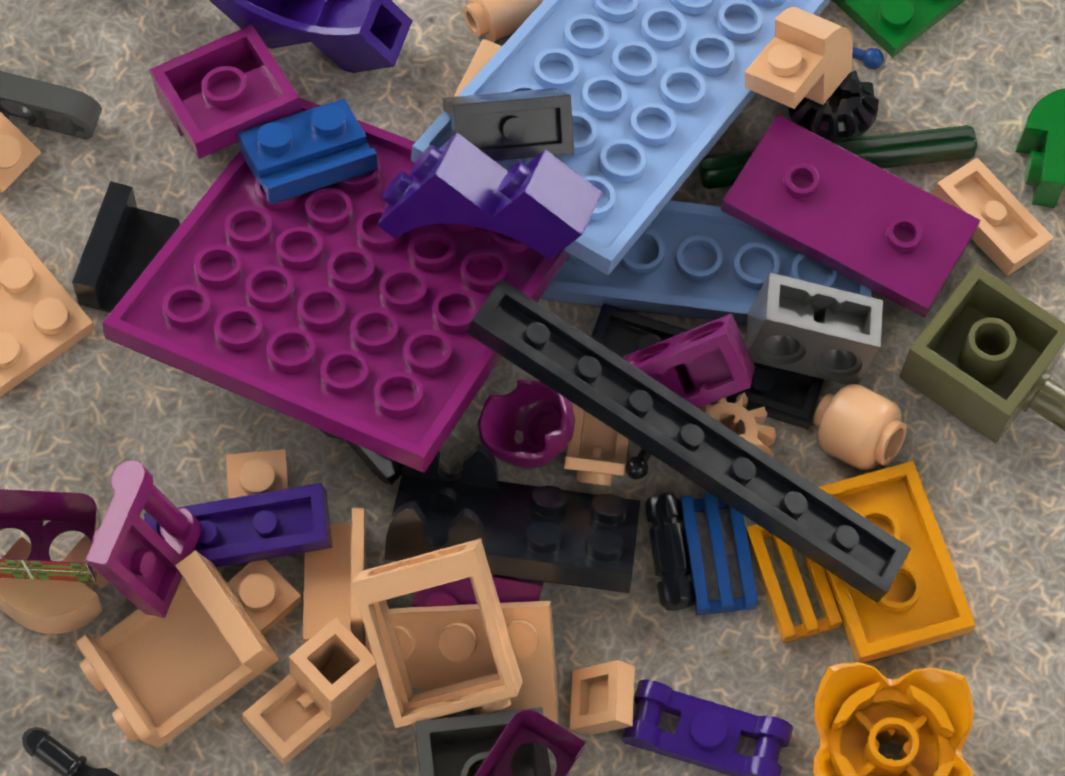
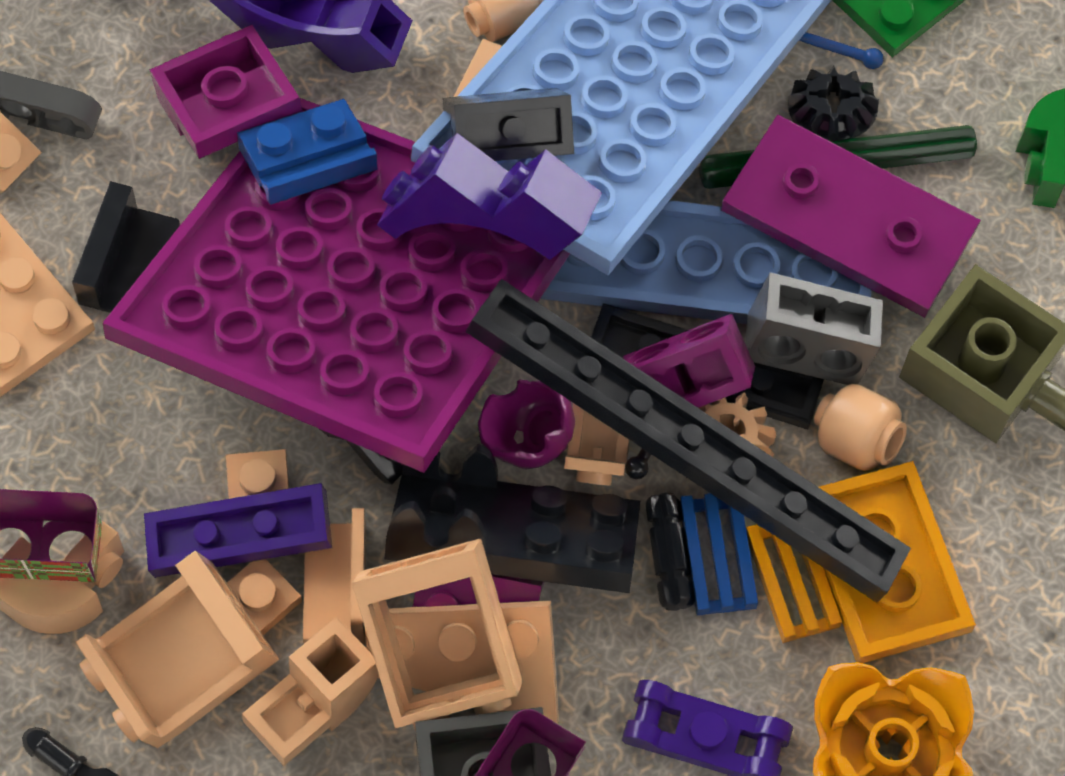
(132, 552): magenta plate -> none
(602, 698): light nougat plate -> none
(802, 60): light nougat brick -> none
(1006, 227): light nougat plate -> none

